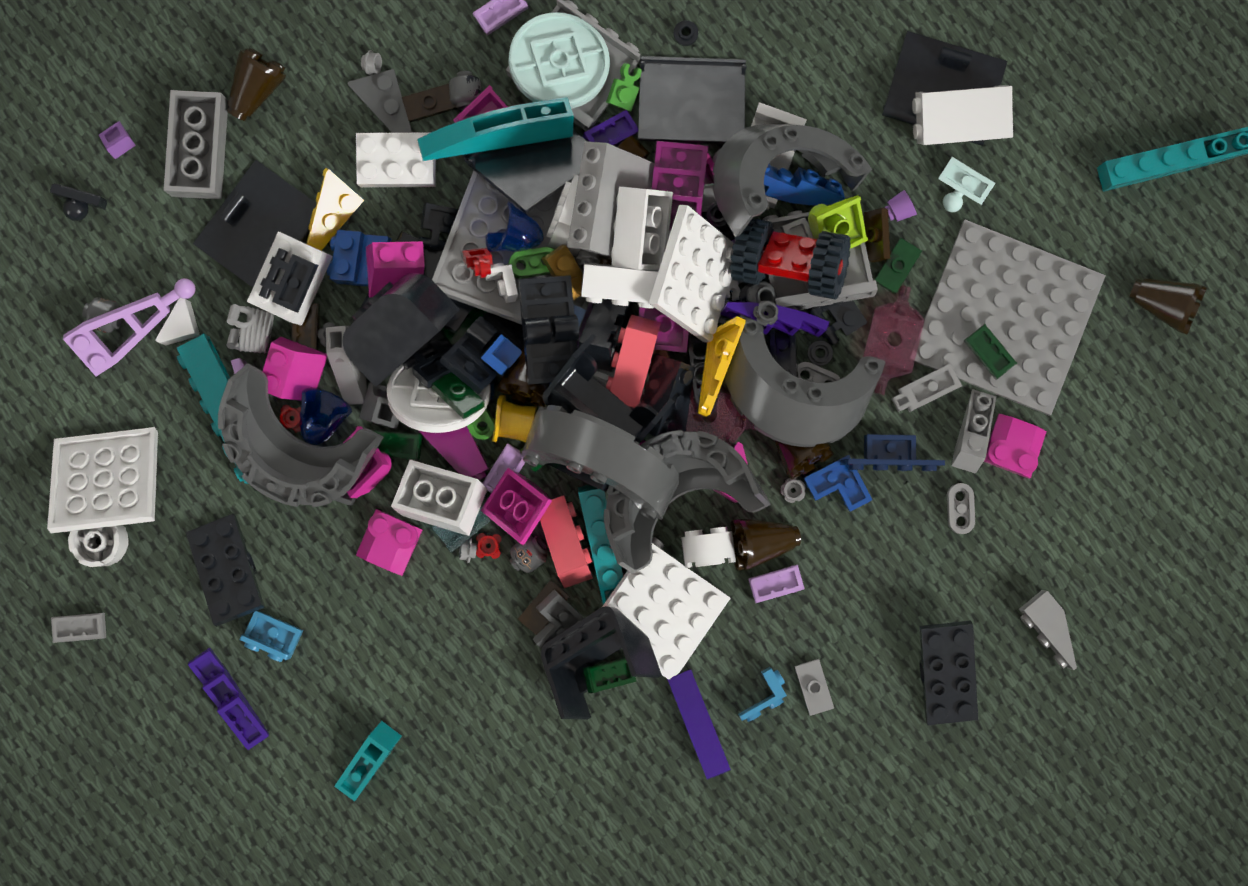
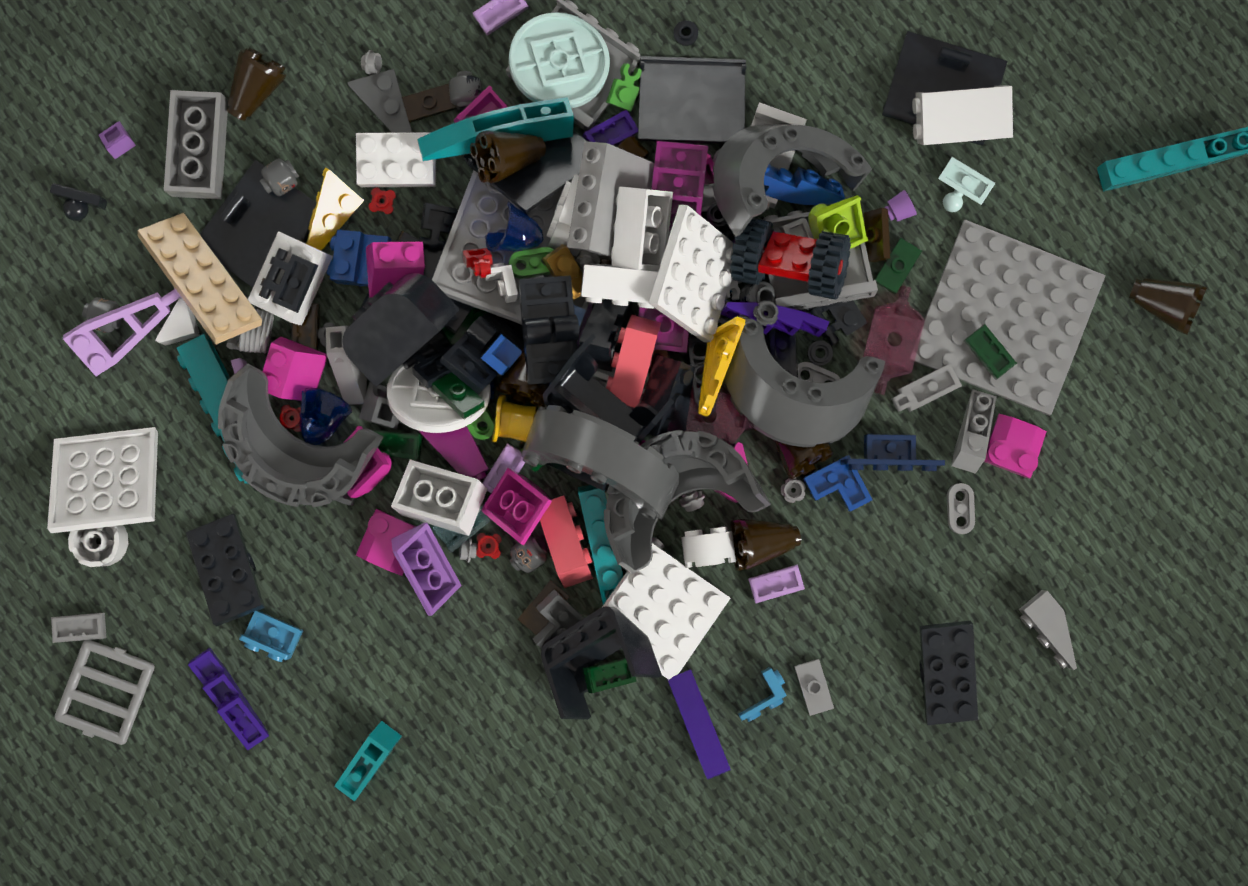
(80, 668): none -> light grey bar
(199, 278): none -> tan plate
(279, 177): none -> dark grey head
(388, 197): none -> red plate
(425, 567): none -> medium lavender slope
(504, 153): none -> dark brown cone
(692, 500): none -> light grey plate

